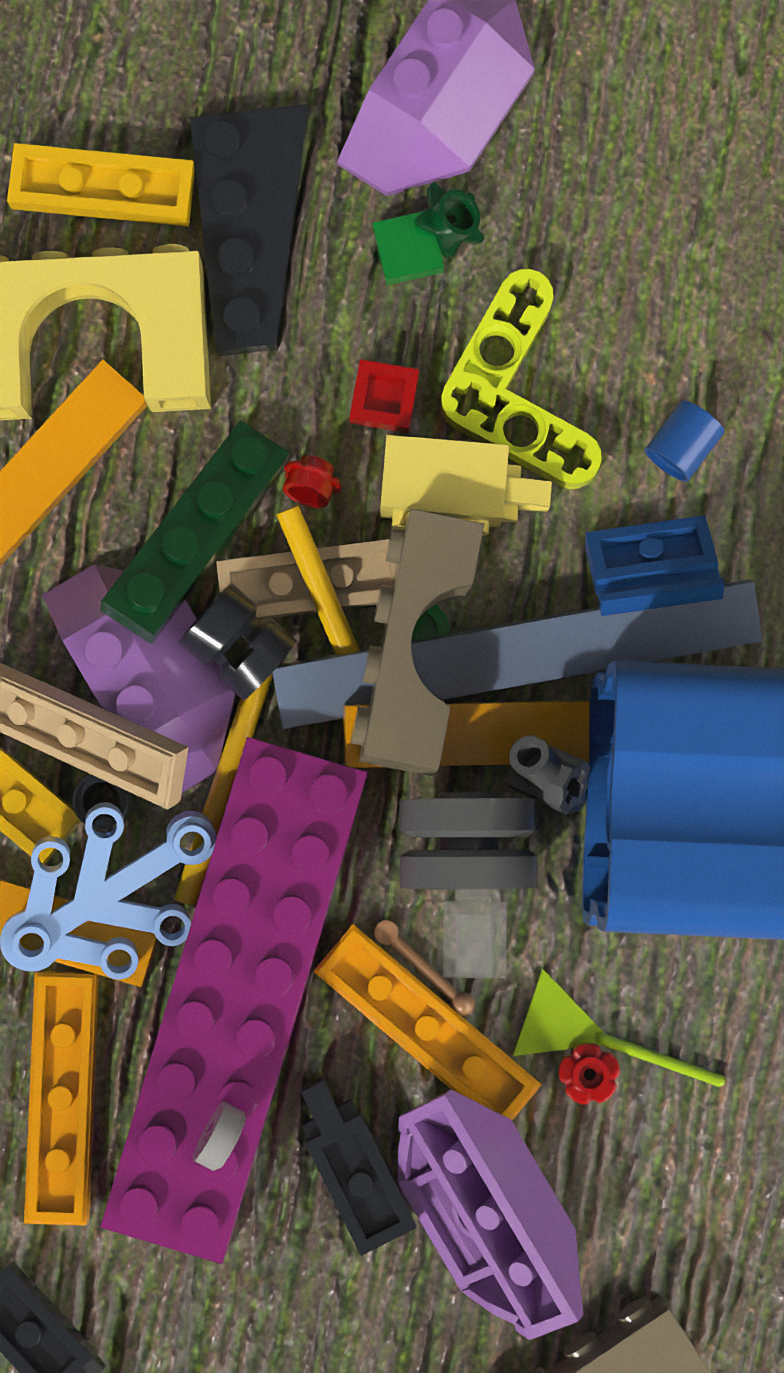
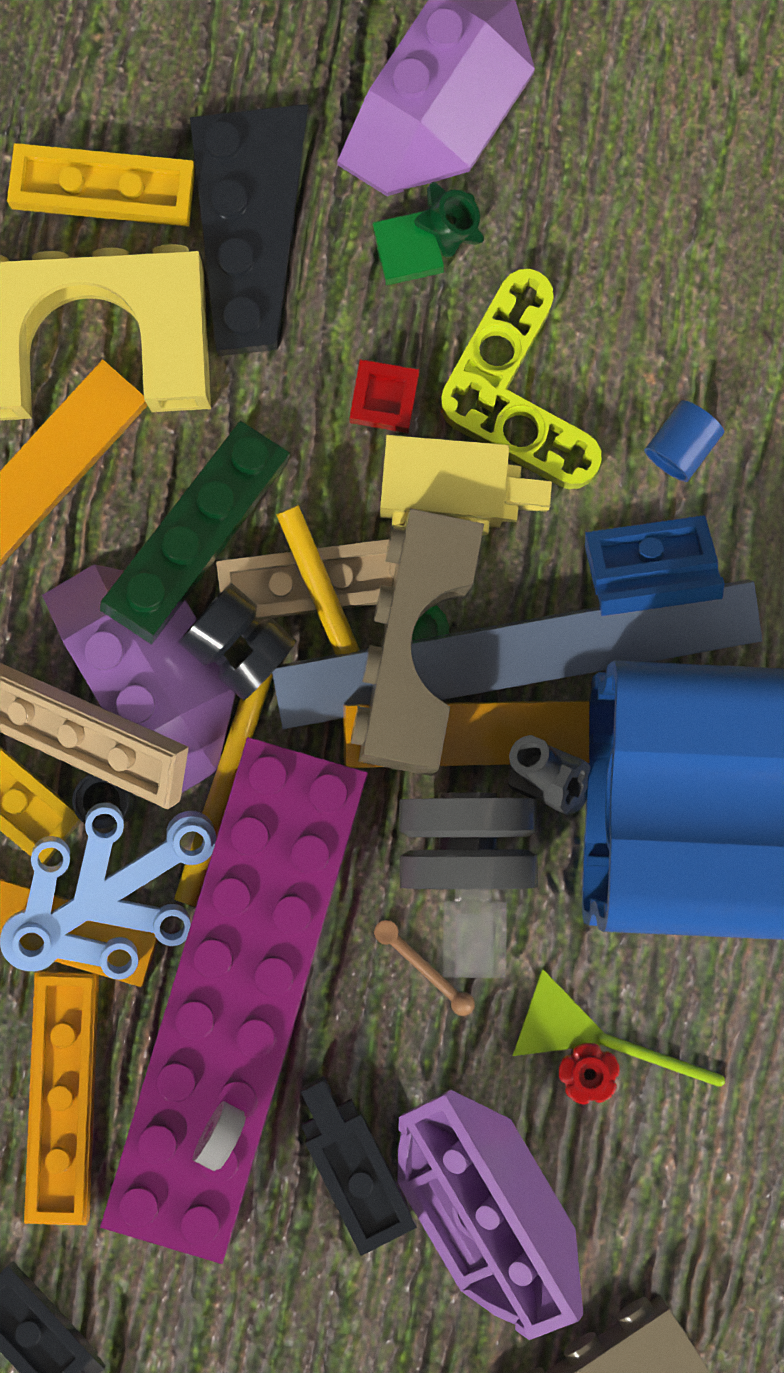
(310, 481): red plate -> none
(425, 1024): light orange tile -> none

